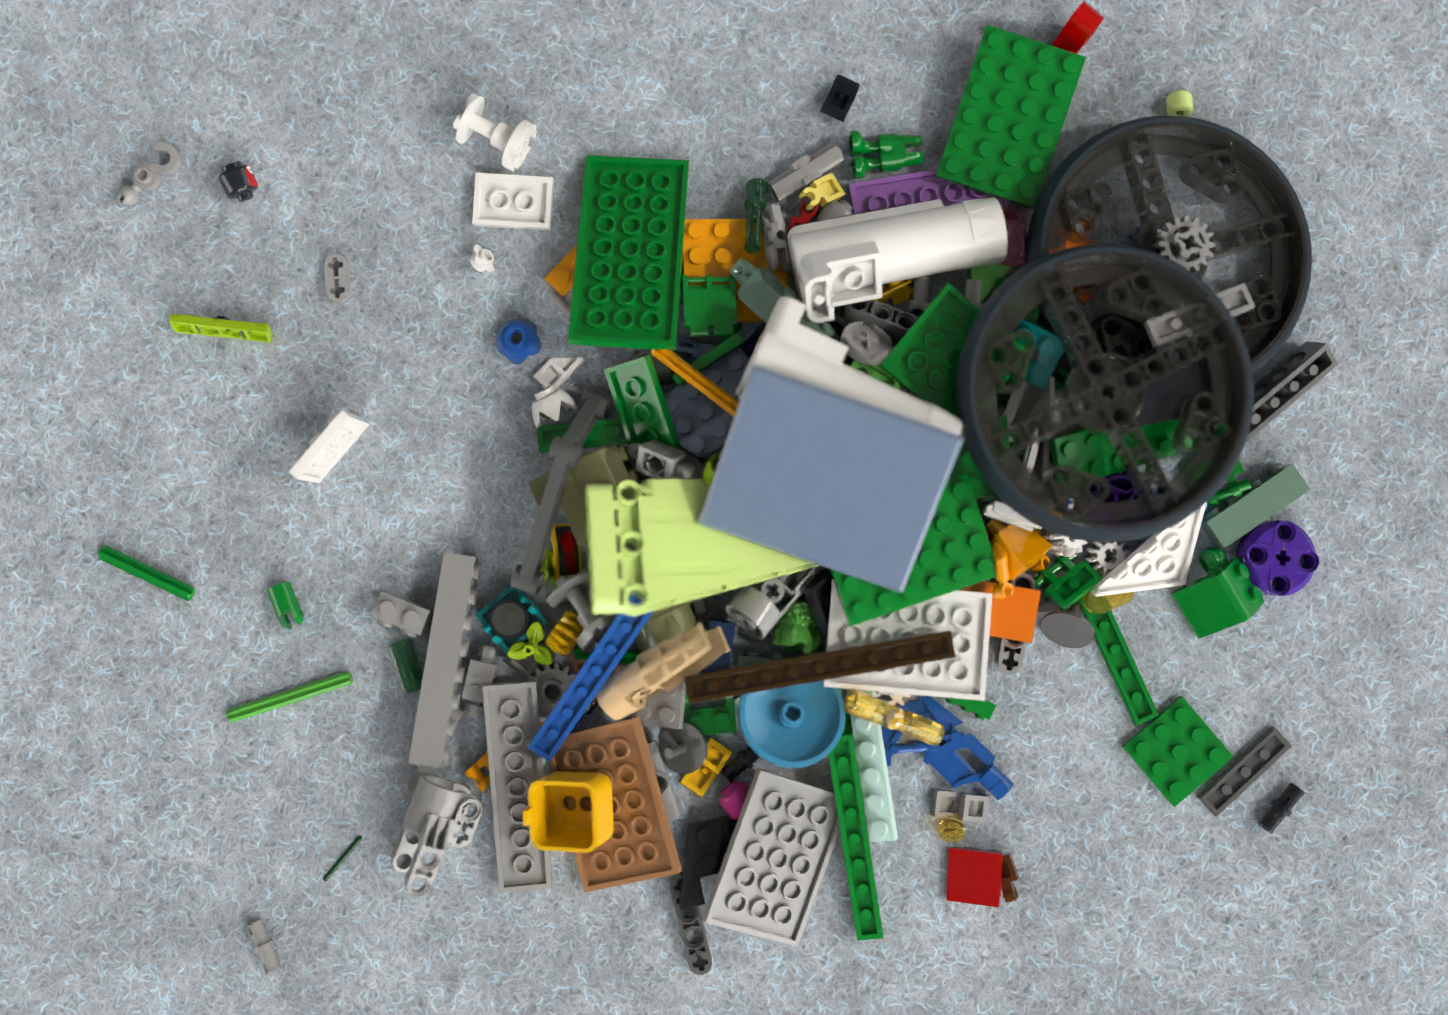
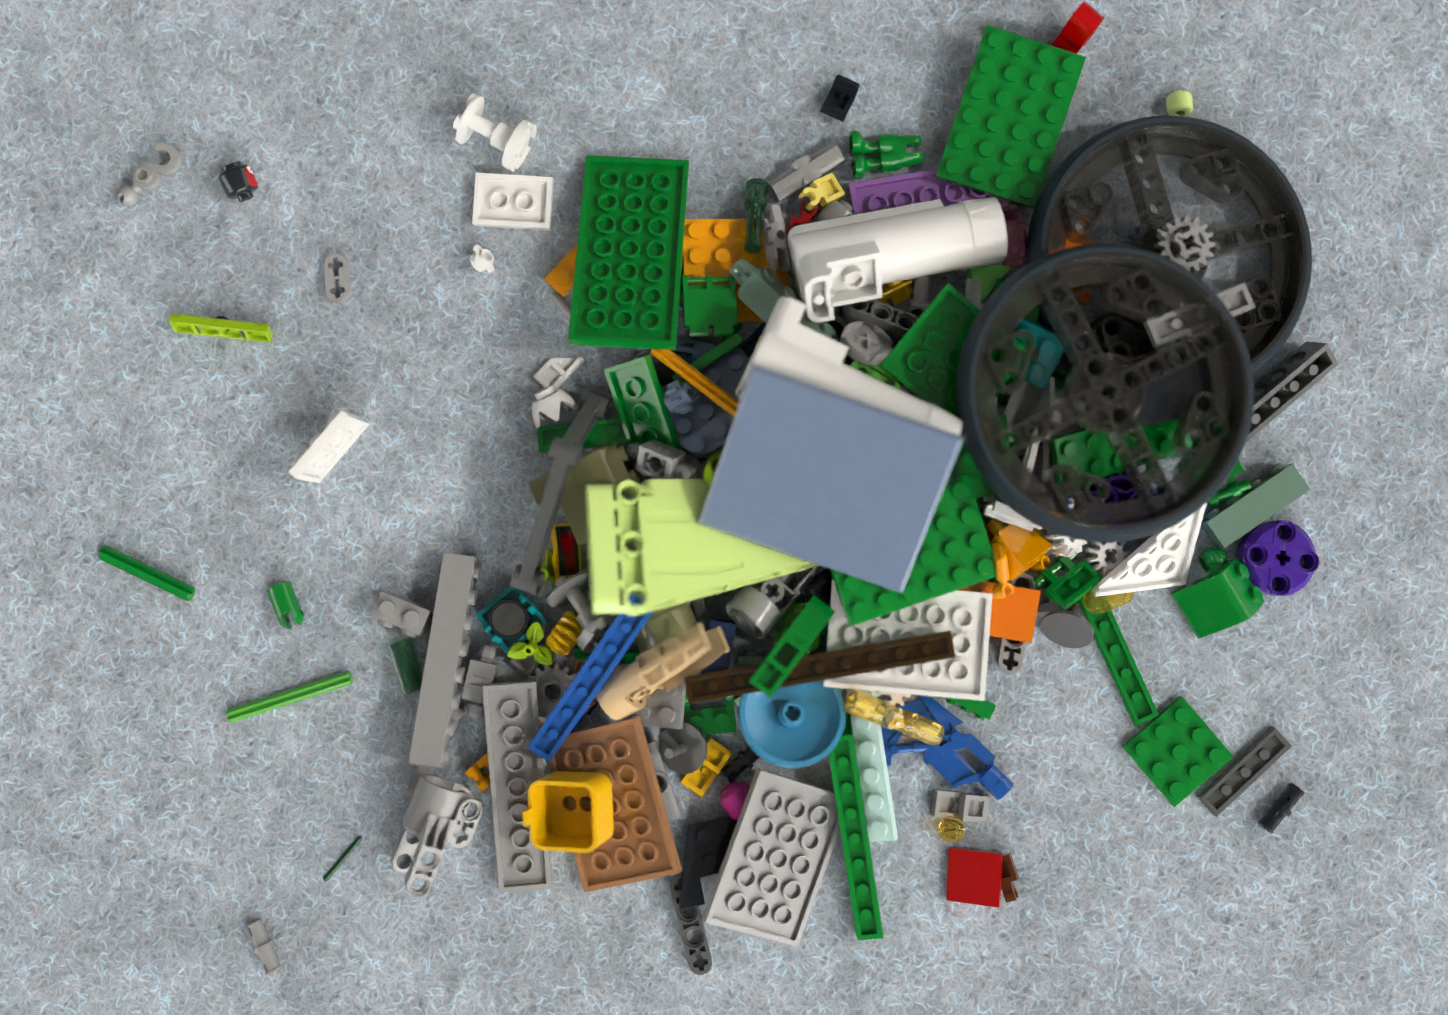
(528, 344): blue piece -> none
(679, 397): none -> sand blue gear
(792, 646): none -> green slope

